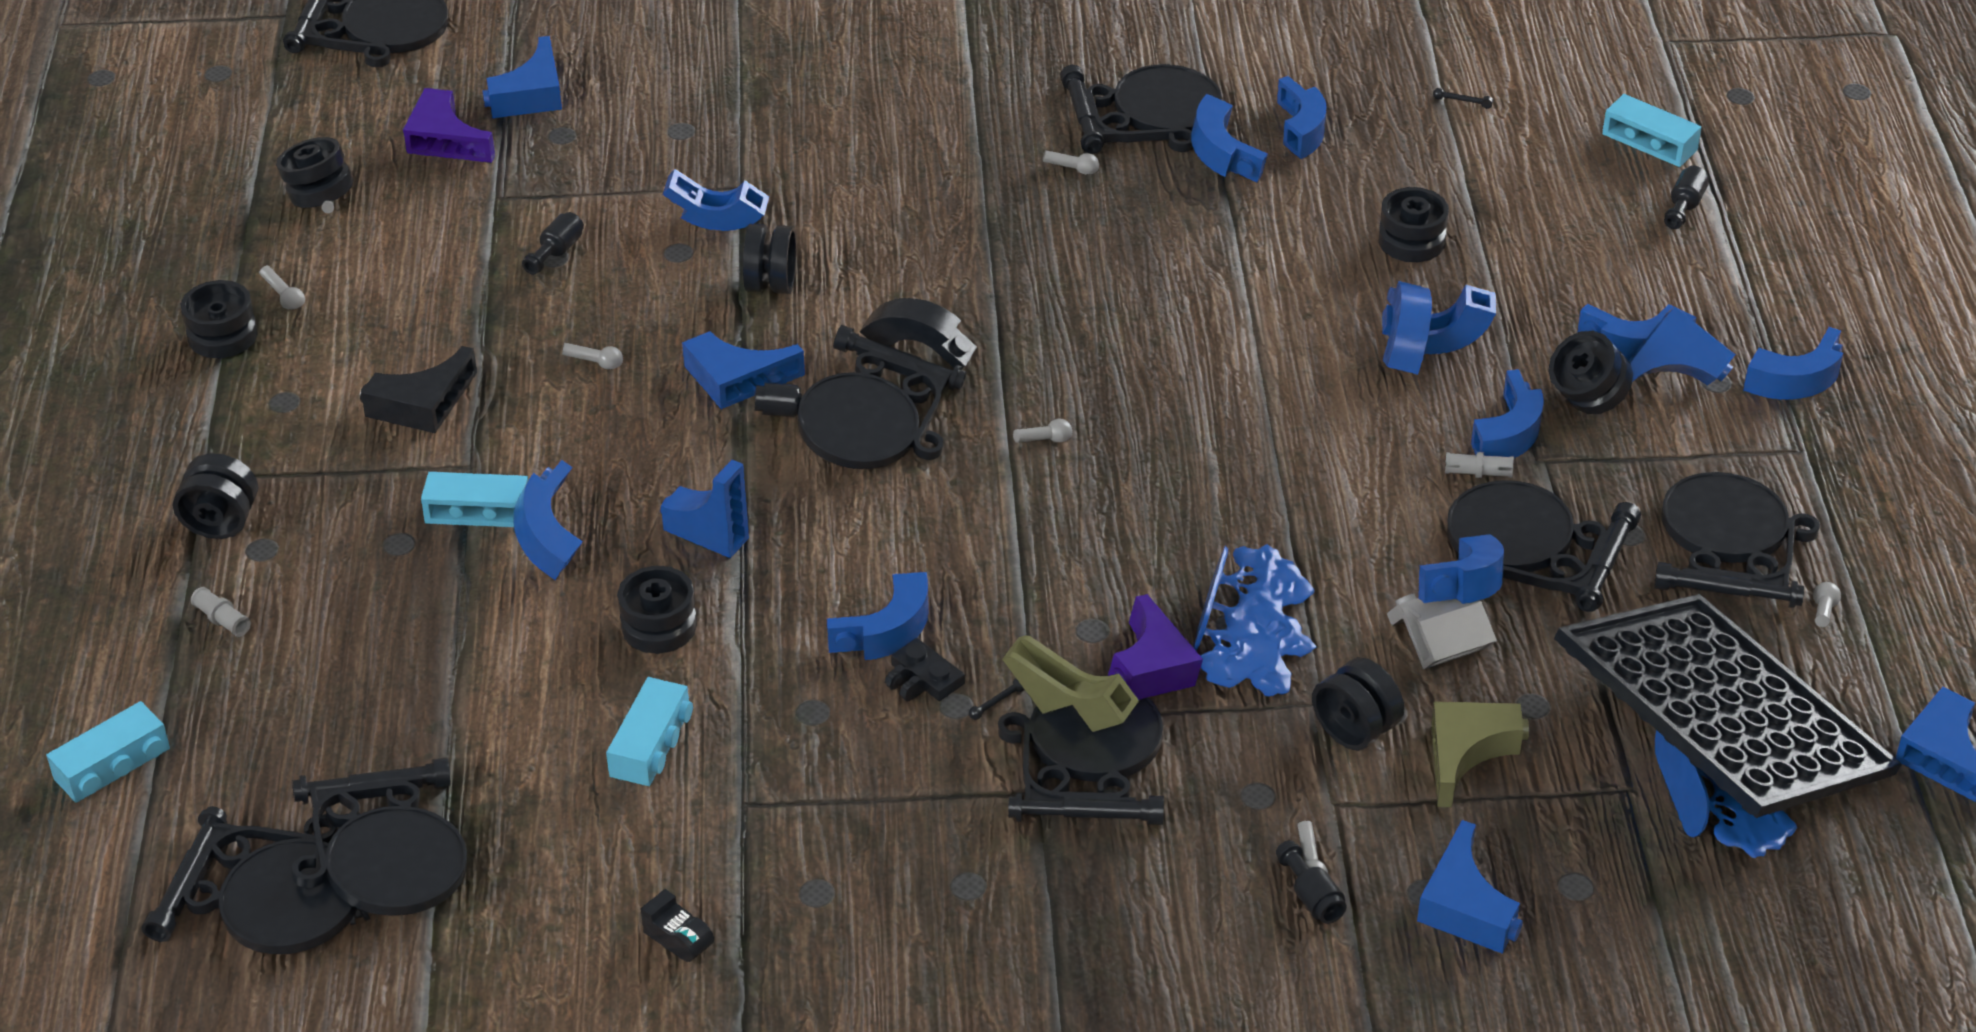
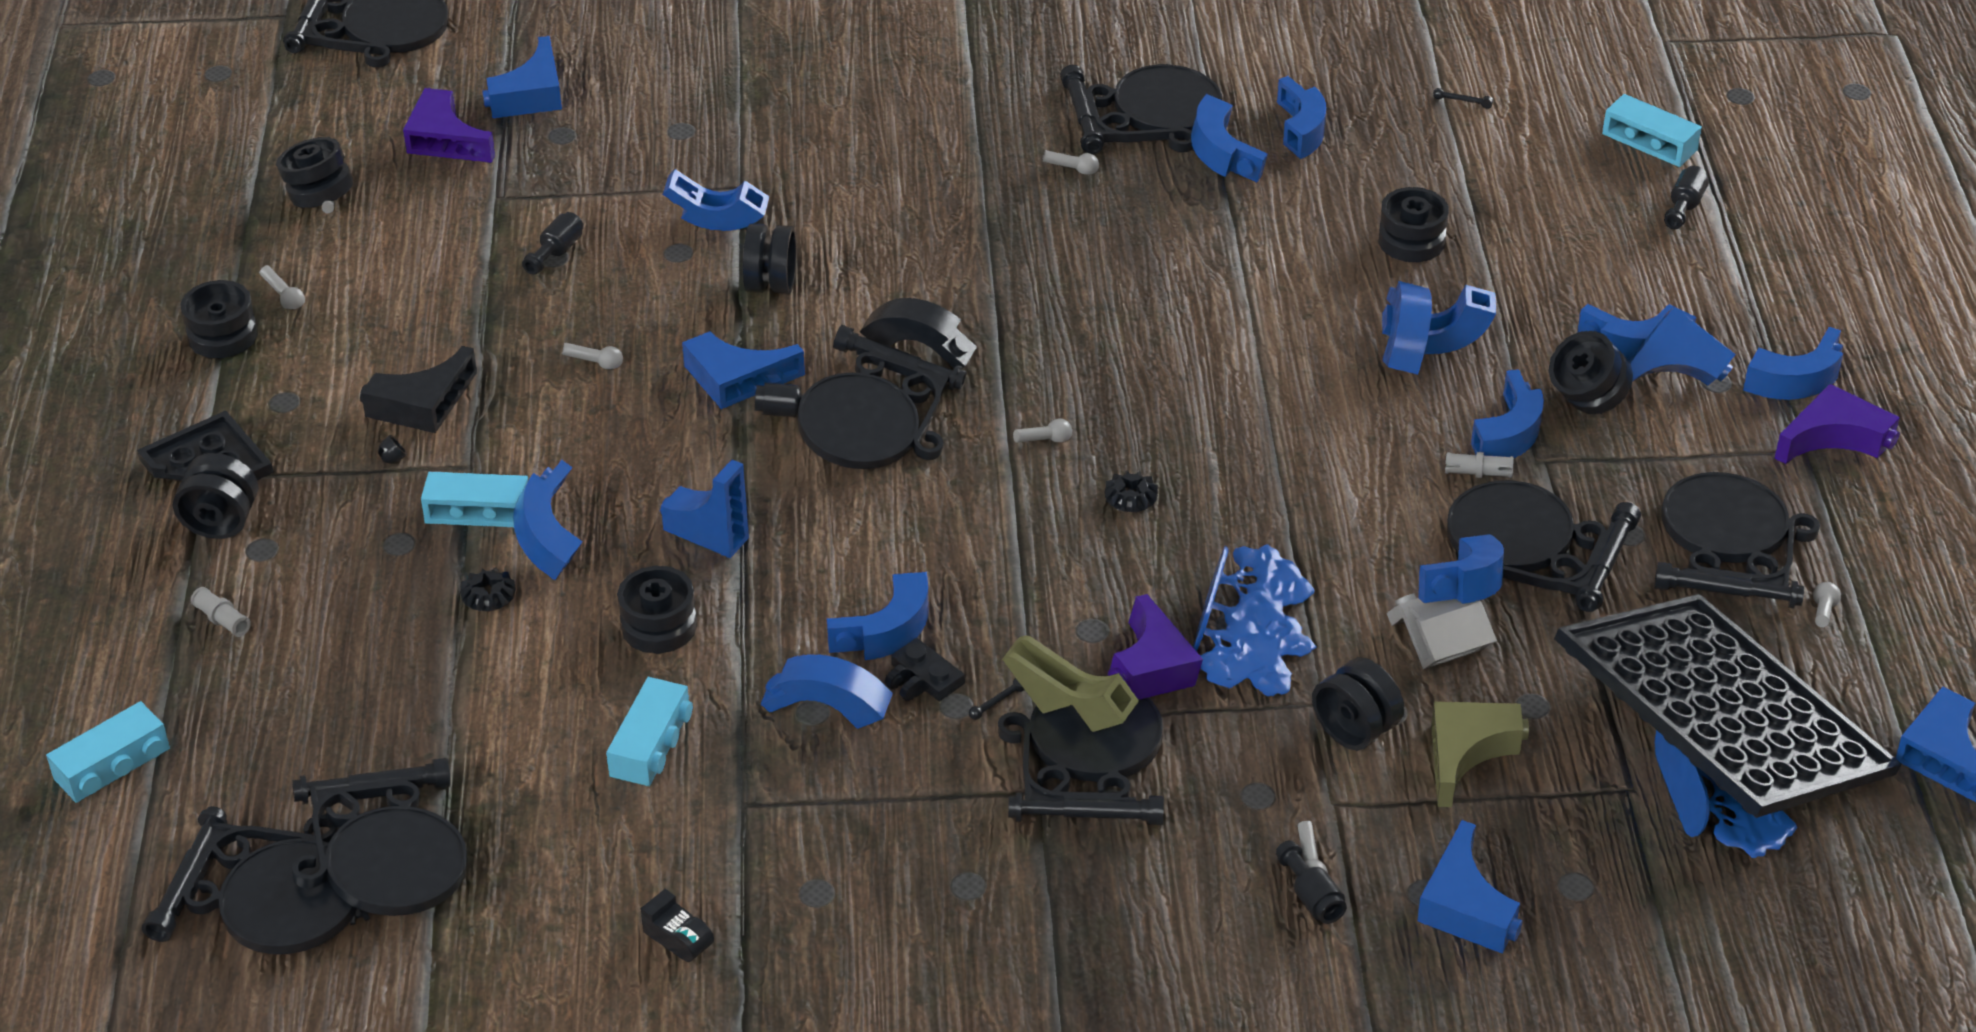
(216, 435): none -> black plate
(391, 450): none -> black hinge
(475, 596): none -> black gear
(829, 681): none -> blue arch
(1130, 500): none -> black gear
(1838, 422): none -> dark purple arch

